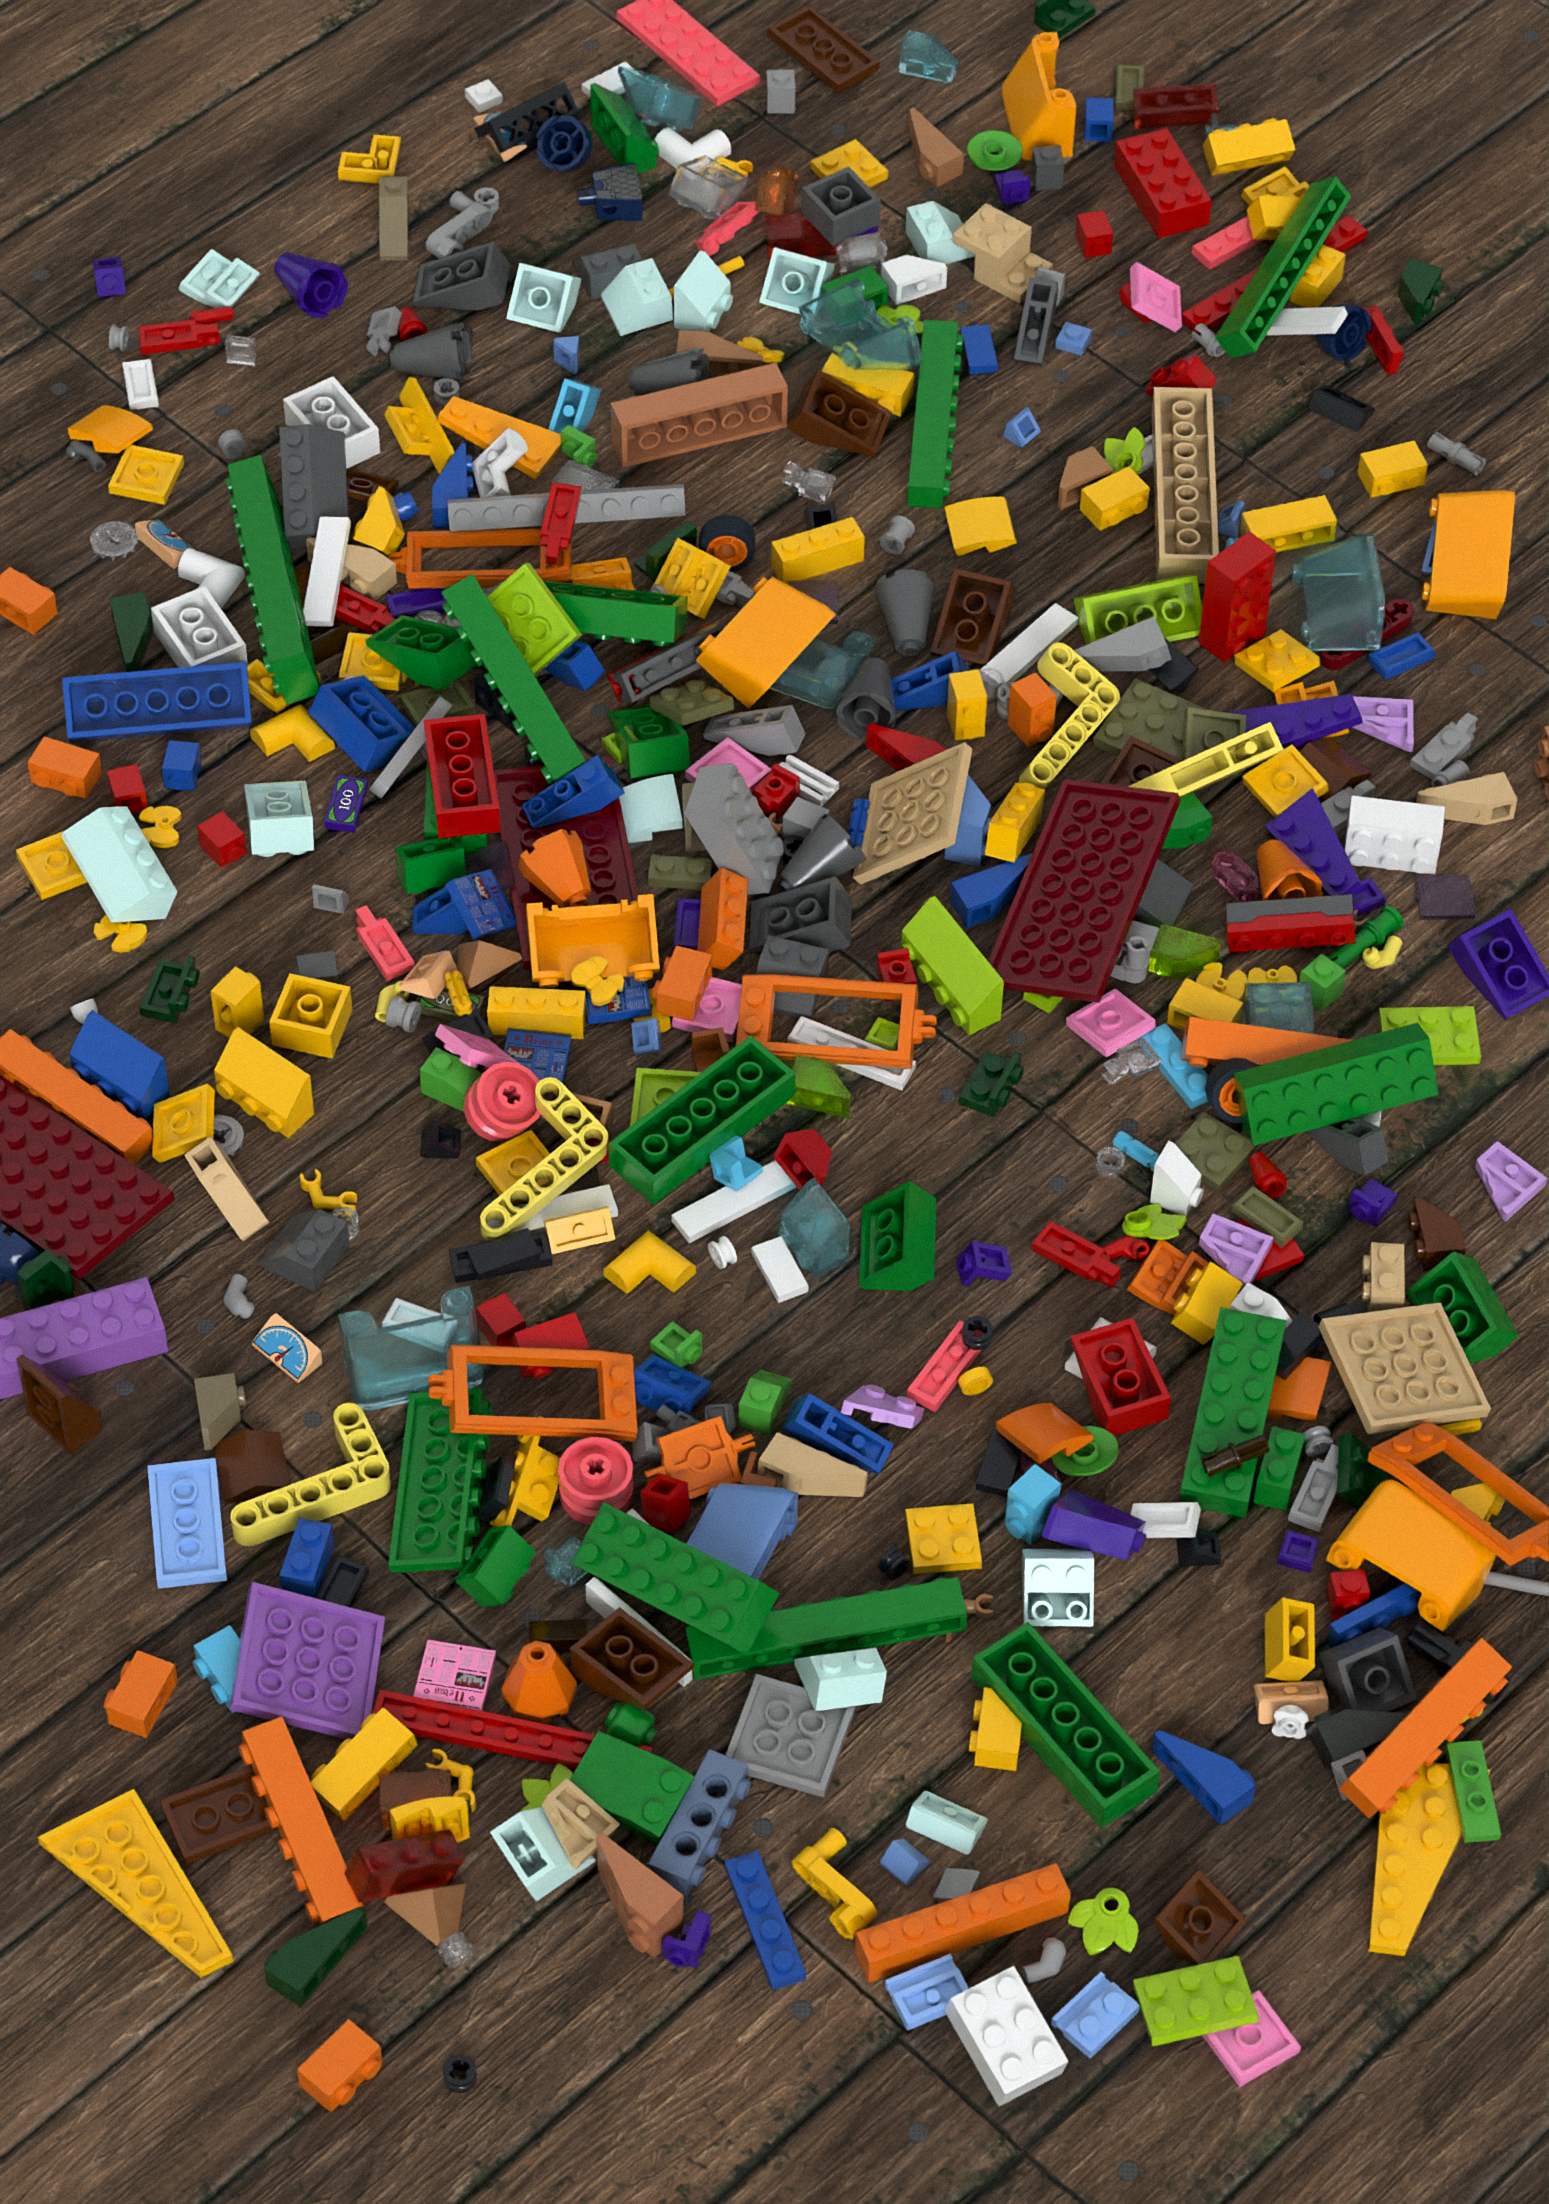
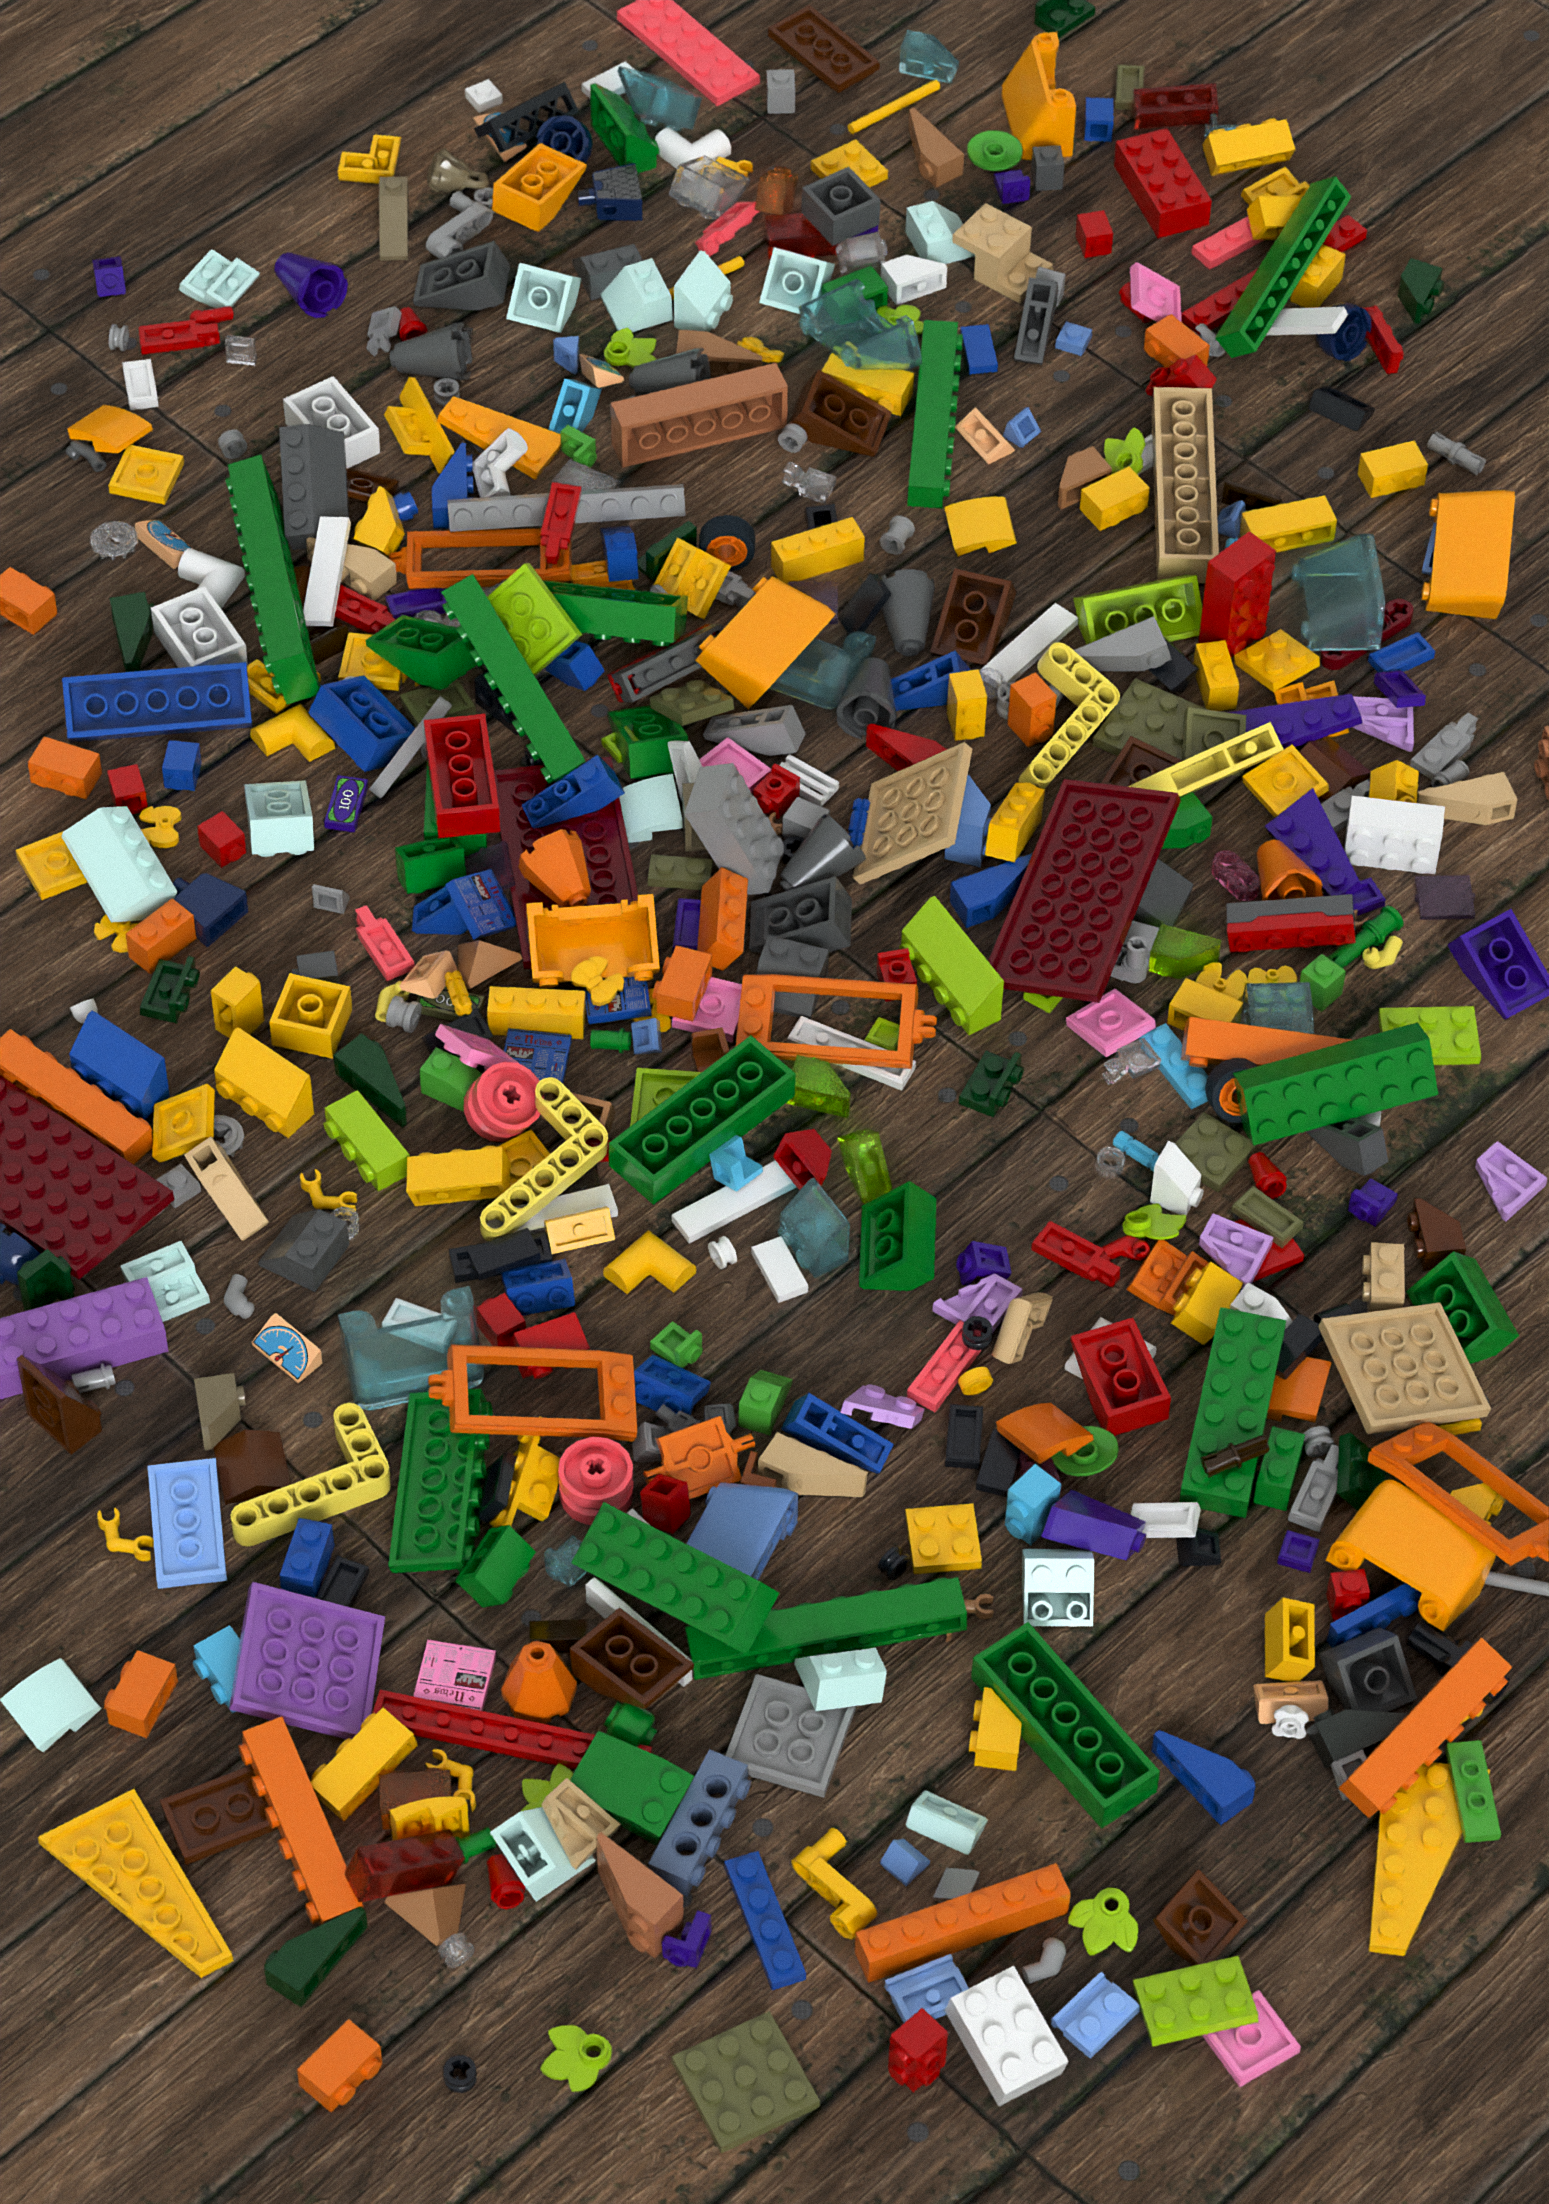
(50, 1704): none -> light aqua slope
(94, 1379): none -> light grey pin
(115, 1543): none -> yellow arm
(161, 935): none -> orange brick
(170, 1278): none -> light aqua slope
(181, 1183): none -> light grey plate
(213, 904): none -> dark blue torso
(366, 1069): none -> dark green slope
(366, 1141): none -> lime brick
(440, 1141): black slope -> none
(453, 174): none -> dark tan piece
(457, 1176): none -> yellow brick
(476, 1843): none -> green pin
(504, 1883): none -> red cone
(536, 187): none -> light orange slope
(539, 1287): none -> blue bracket
(571, 2057): none -> lime plate
(599, 371): none -> light nougat slope
(611, 1040): none -> green pin
(620, 553): none -> blue slope
(628, 350): none -> lime plate
(684, 763): none -> white slope
(745, 2082): none -> olive plate
(792, 437): none -> light grey bush
(864, 604): none -> black tile
(865, 1163): none -> clear neon green slope
(893, 106): none -> yellow bar
(917, 2051): none -> red brick
(964, 1436): none -> black tile
(983, 437): none -> light nougat slope
(986, 1299): none -> lavender wing
(1020, 1319): none -> tan brick
(1173, 340): none -> orange brick
(1216, 676): none -> yellow brick
(1250, 496): none -> dark brown slope
(1394, 782): none -> yellow slope
(1399, 689): none -> dark purple tile

